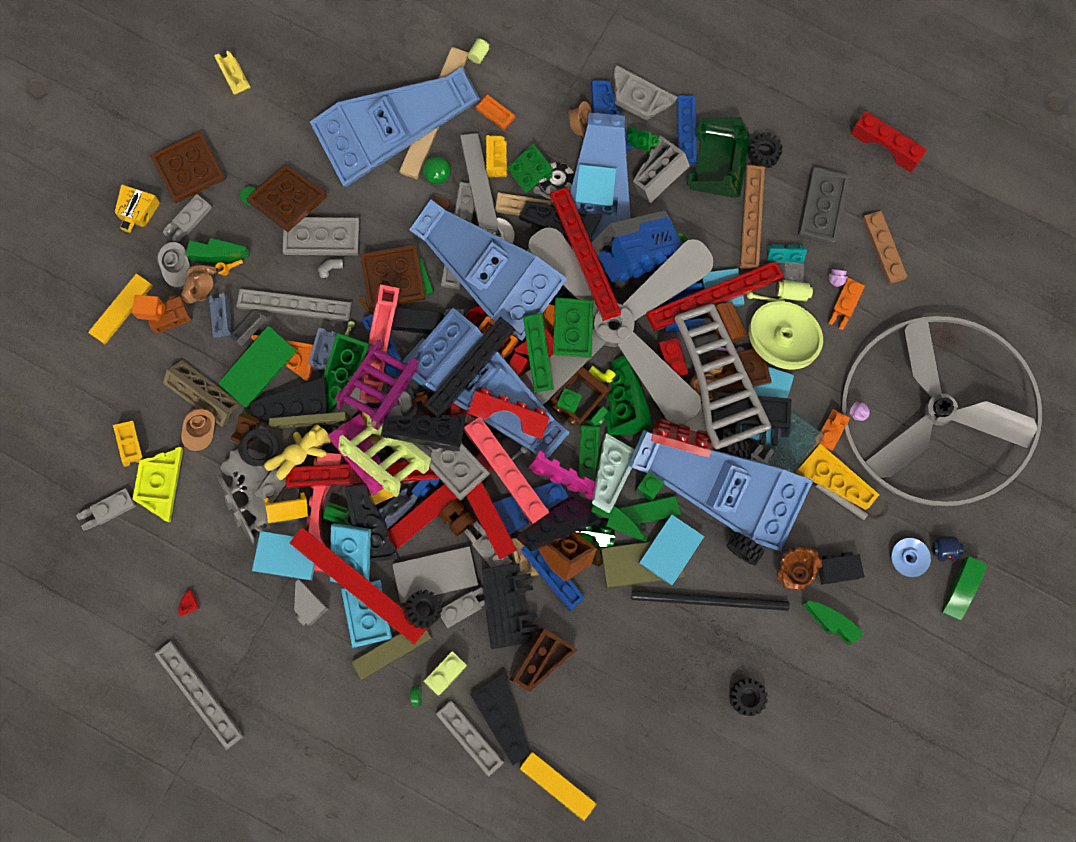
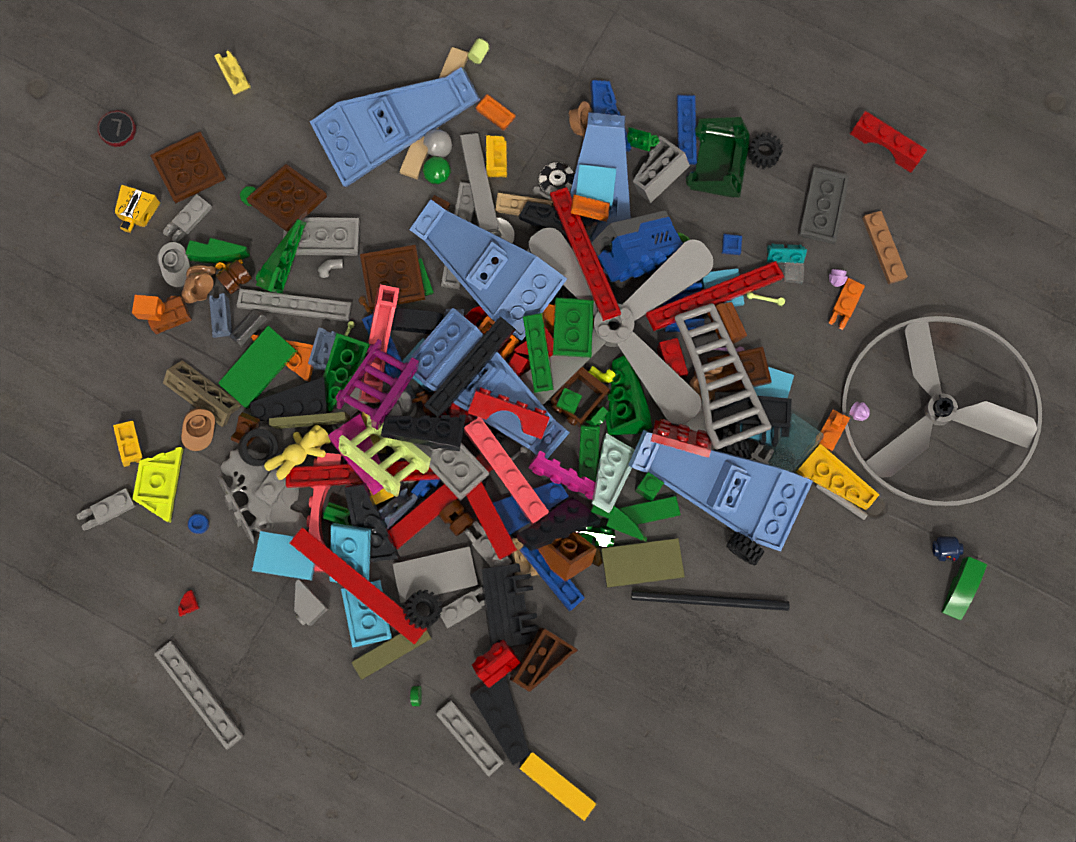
(116, 128): none -> black tile
(119, 309): yellow tile -> none
(198, 523): none -> blue tile
(233, 277): none -> reddish brown wheel
(278, 266): none -> green wedge
(286, 510): yellow hinge -> none
(438, 143): none -> light grey hair
(445, 673): yellowish green brick -> none
(495, 663): none -> red brick
(530, 168): green hinge -> none
(590, 208): none -> orange tile
(639, 95): light grey wing -> none
(671, 550): medium azure tile -> none
(731, 244): none -> blue tile
(752, 217): medium nougat tile -> none
(757, 688): black tyre -> none
(785, 335): yellowish green dish -> none
(794, 290): yellowish green head -> none
(798, 562): dark orange hair -> none
(833, 622): green slope -> none
(840, 569): black brick -> none
(919, 555): light blue dish -> none

